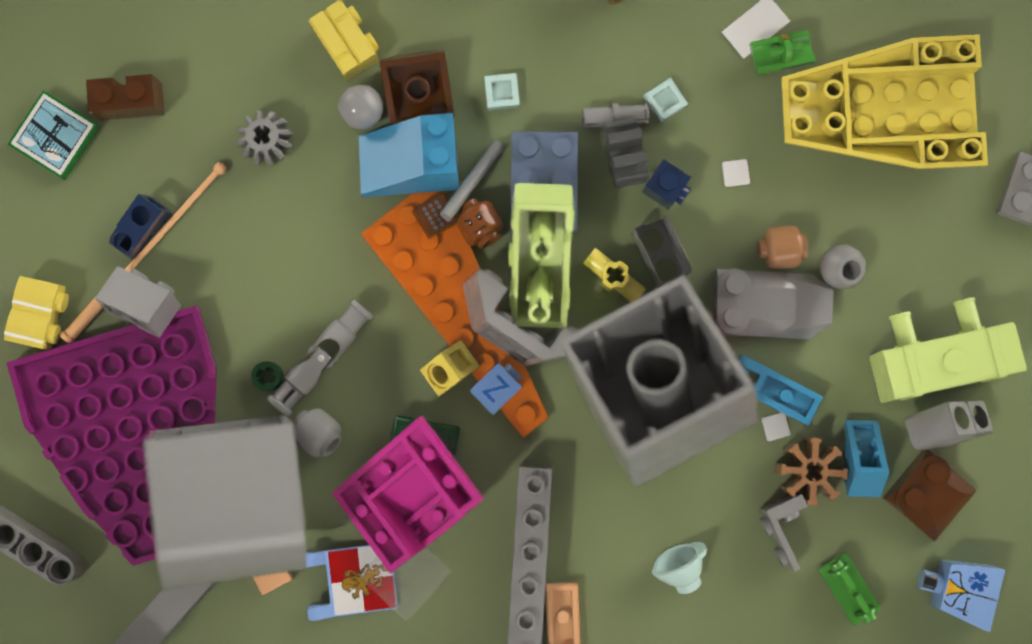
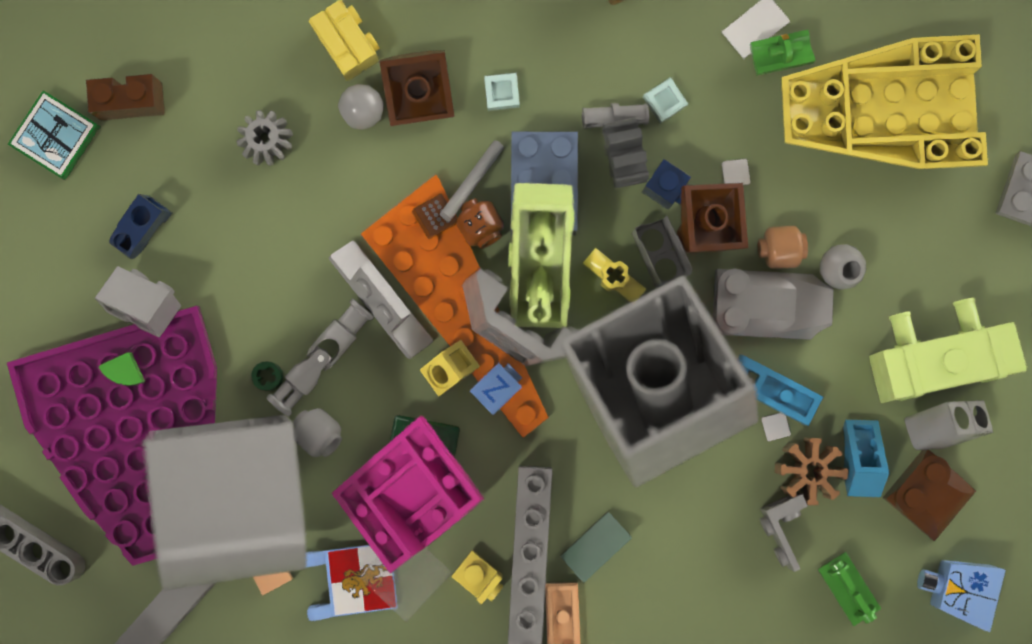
(36, 313): light yellow brick -> none
(94, 307): light nougat piece -> none
(123, 370): none -> bright green tile
(380, 299): none -> light grey bracket
(410, 157): dark azure slope -> none
(479, 577): none -> light yellow bracket
(596, 547): none -> sand green slope
(681, 566): light aqua piece -> none
(713, 218): none -> reddish brown slope

